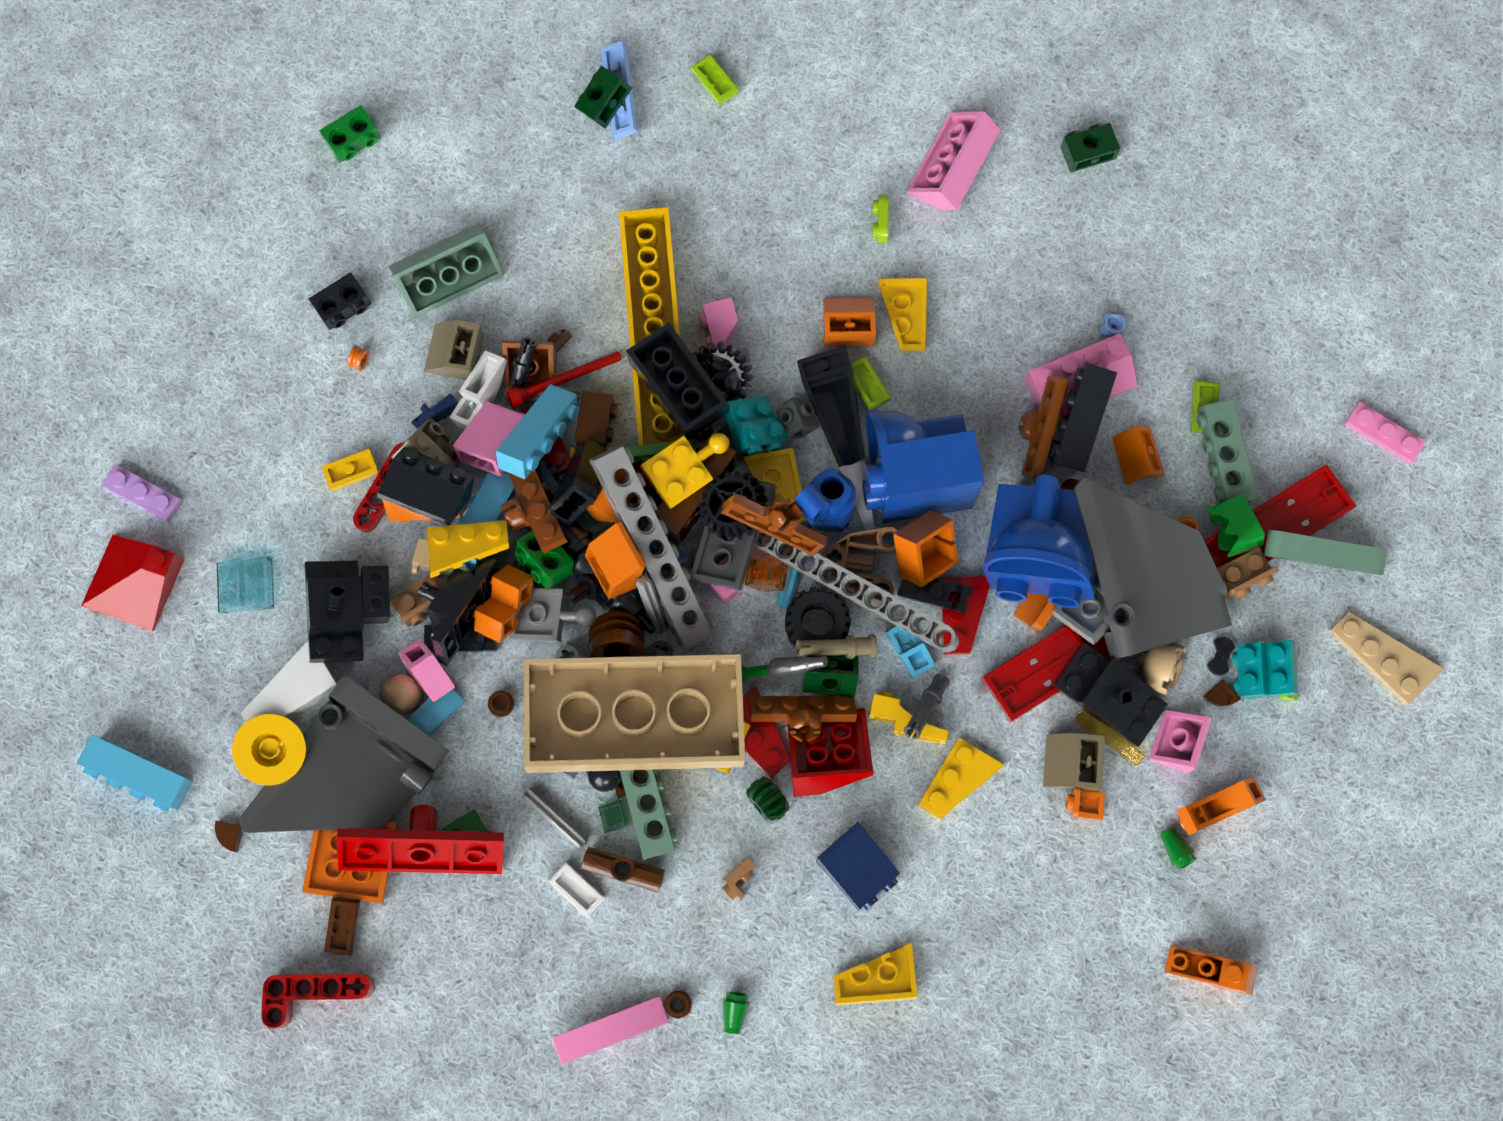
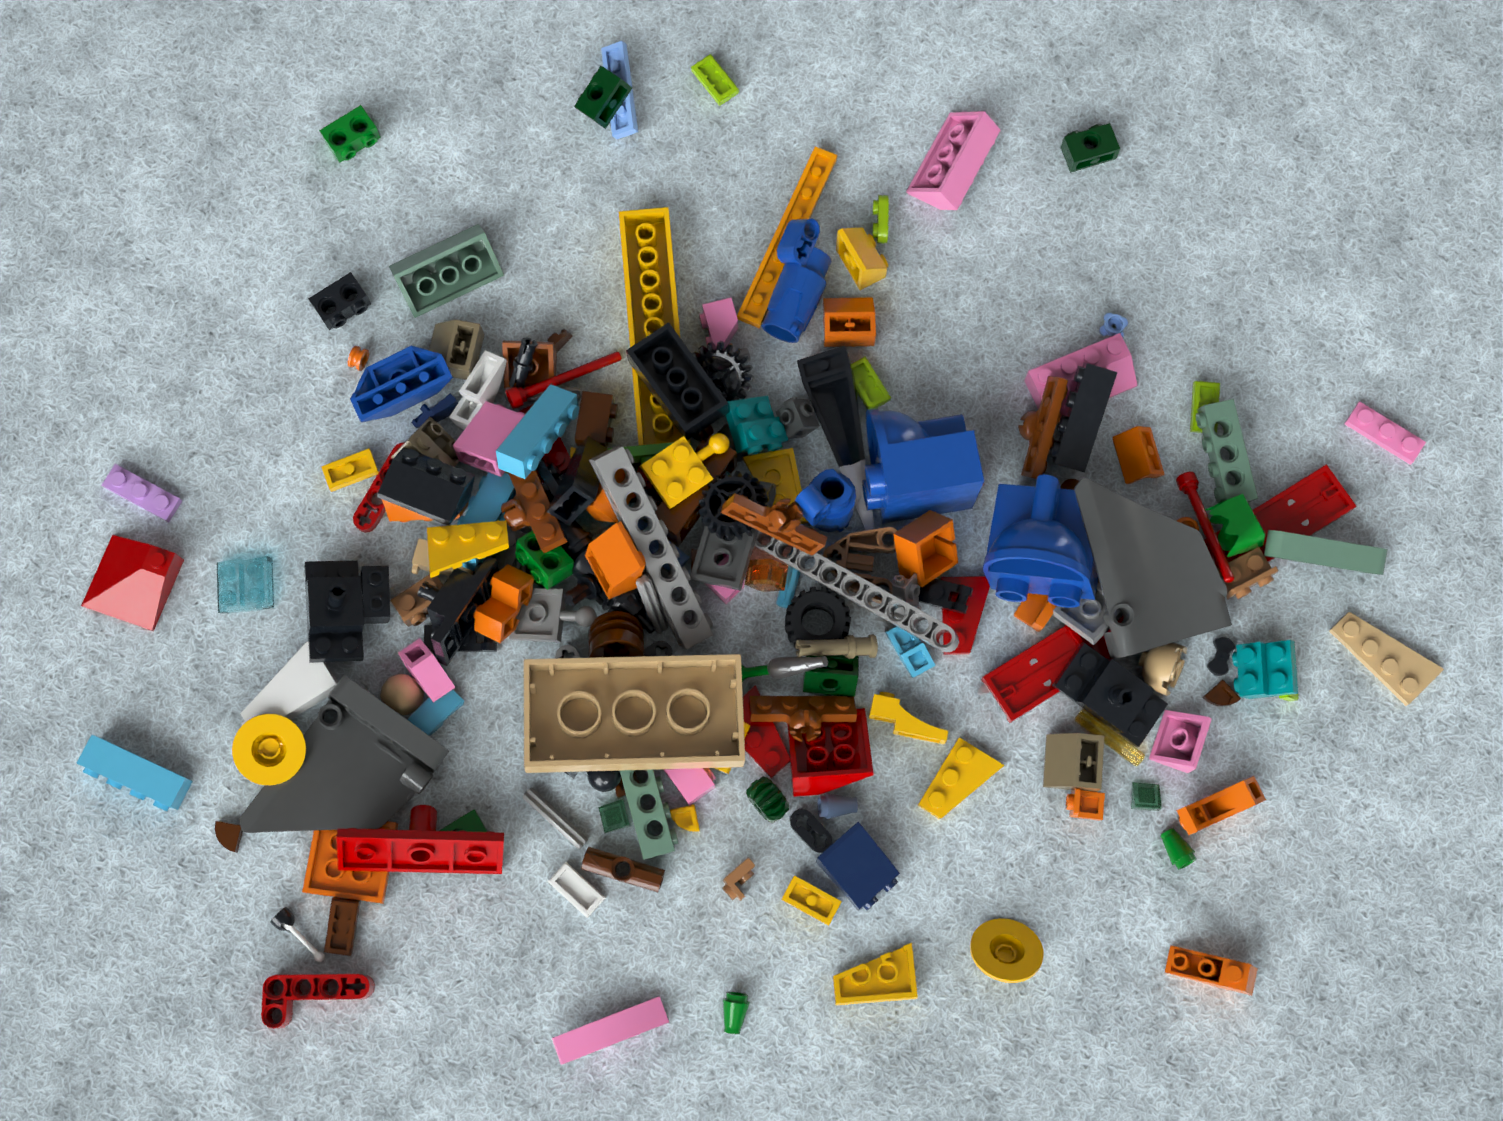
(284, 921): none -> hinge
(399, 383): none -> blue wedge
(501, 703): reddish brown plate -> none
(686, 818): none -> yellow tile
(687, 1004): reddish brown plate -> none
(692, 782): none -> bright pink slope
(799, 207): none -> light orange plate
(799, 283): none -> blue piece
(806, 835): none -> black beam
(811, 900): none -> yellow plate
(836, 805): none -> sand blue cone
(860, 256): none -> yellow slope
(907, 311): yellow wing -> none
(908, 591): none -> light grey hinge
(931, 698): dark grey pin -> none
(1006, 950): none -> yellow hat
(1146, 797): none -> clear green slope
(1188, 485): none -> red piece

